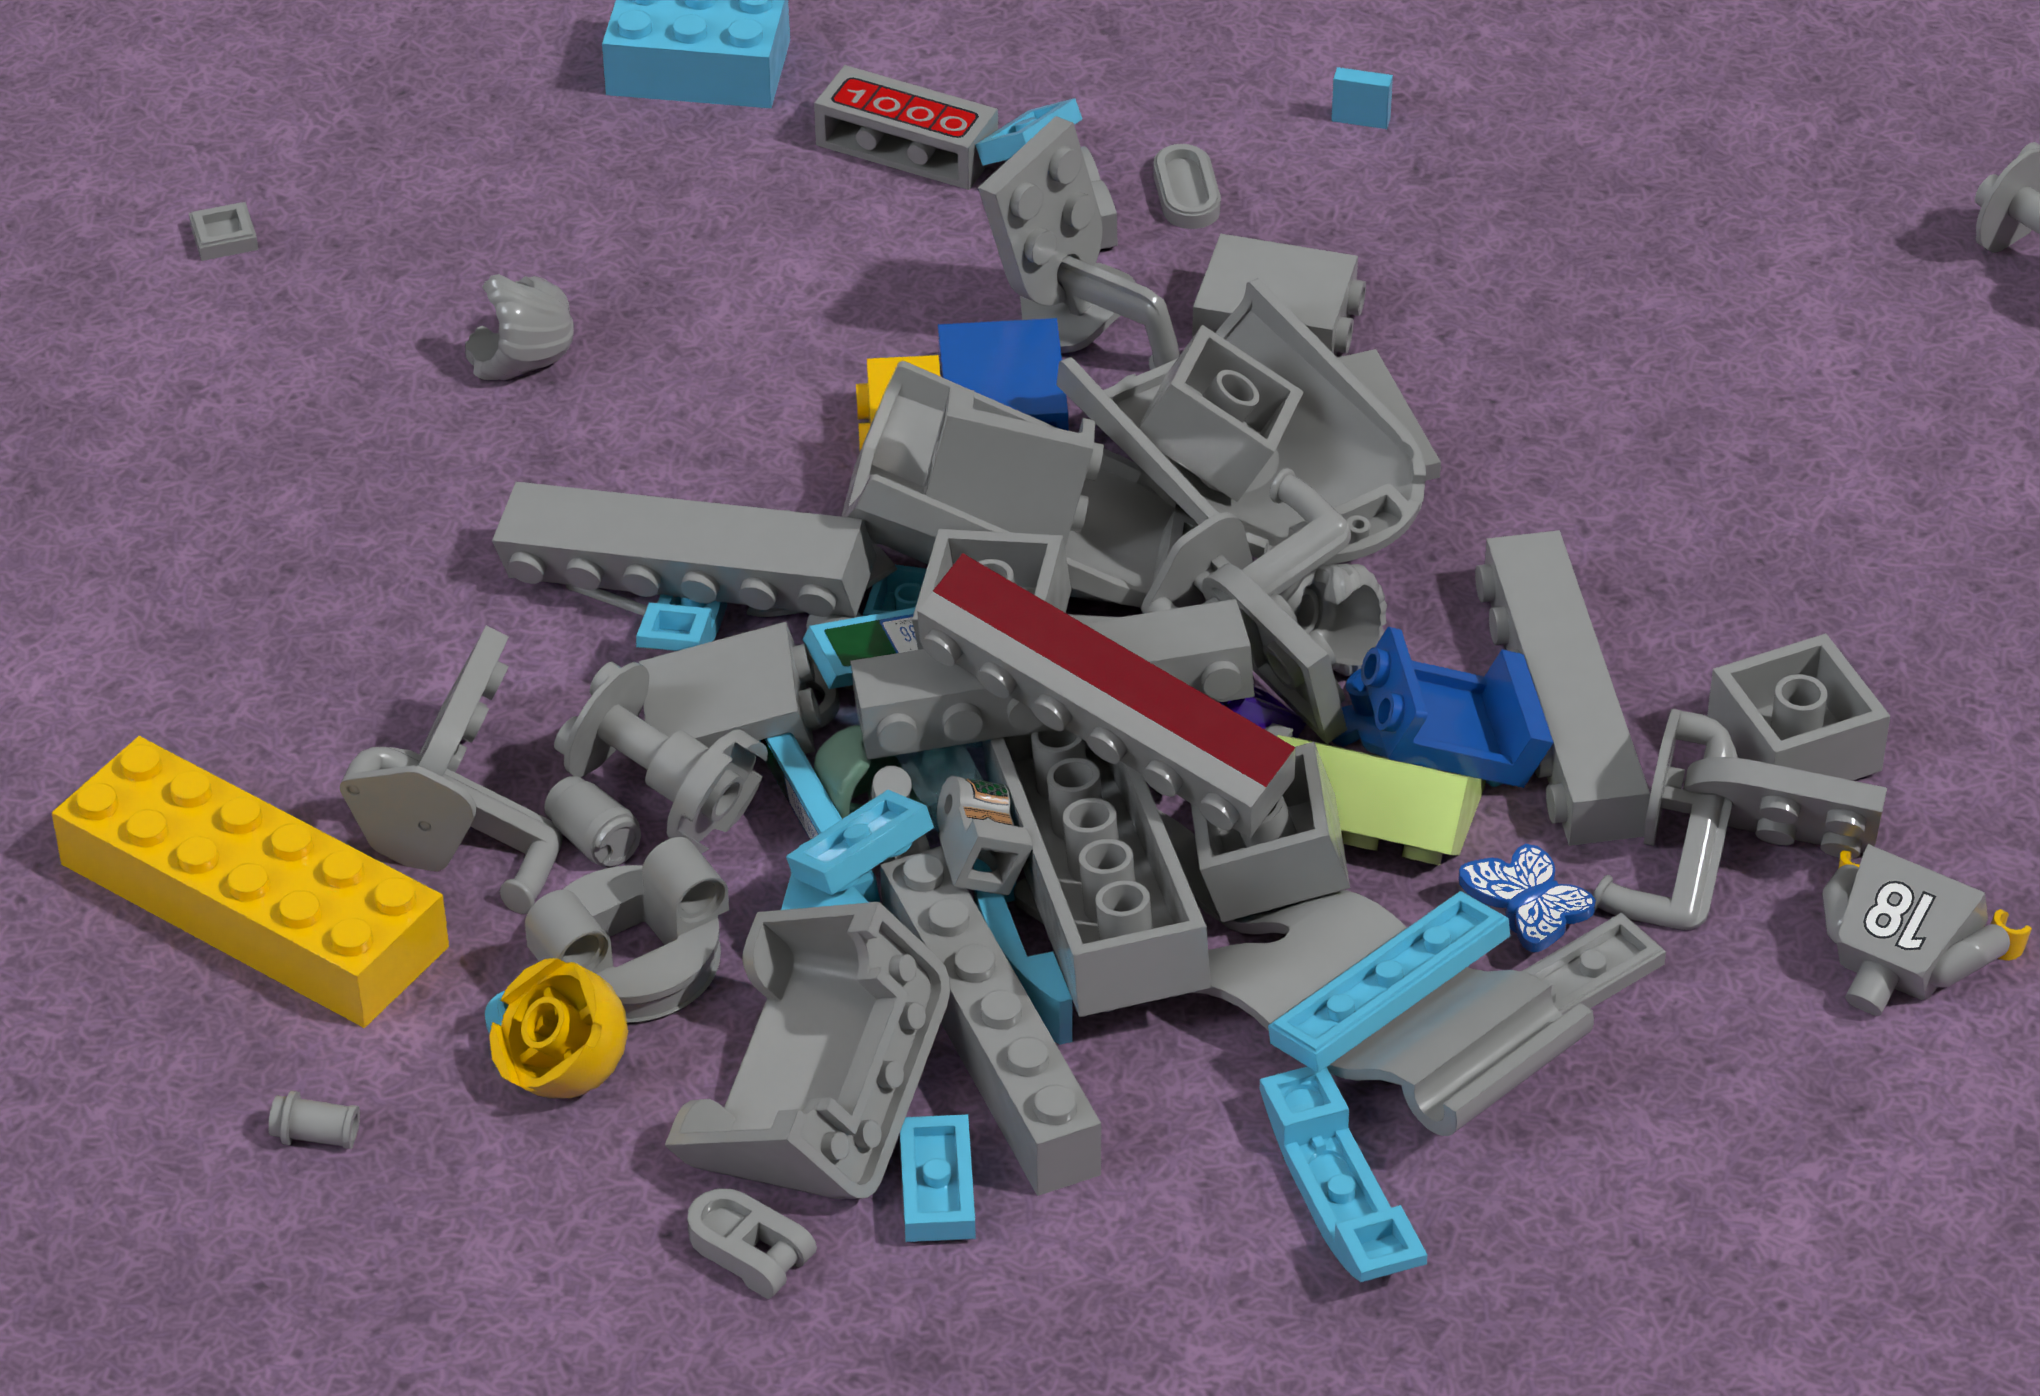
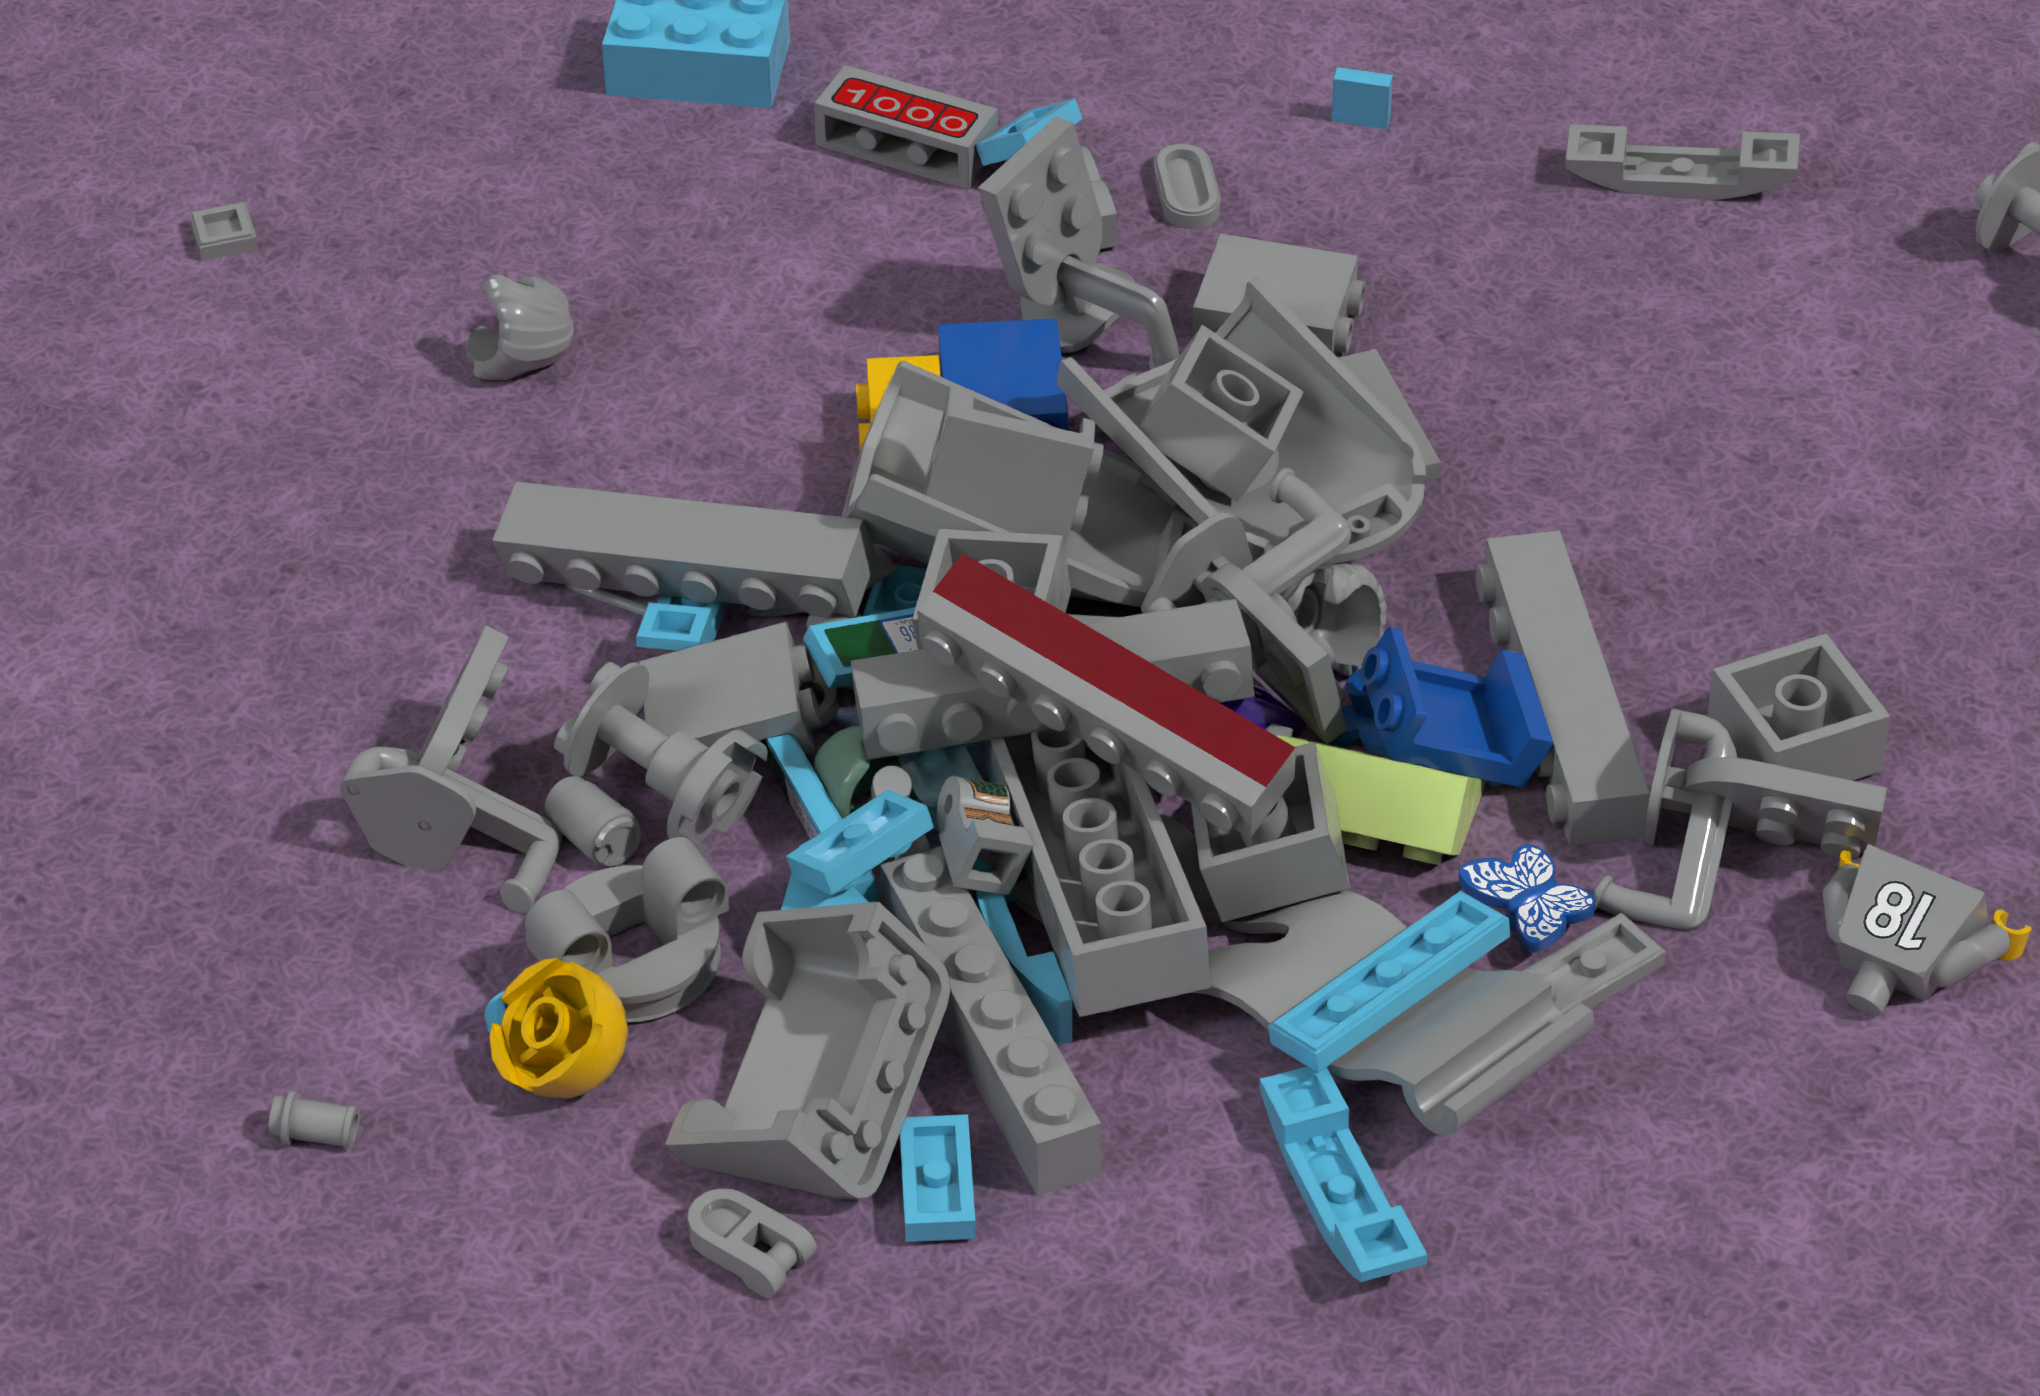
(251, 880): yellow brick -> none
(1682, 172): none -> light grey slope

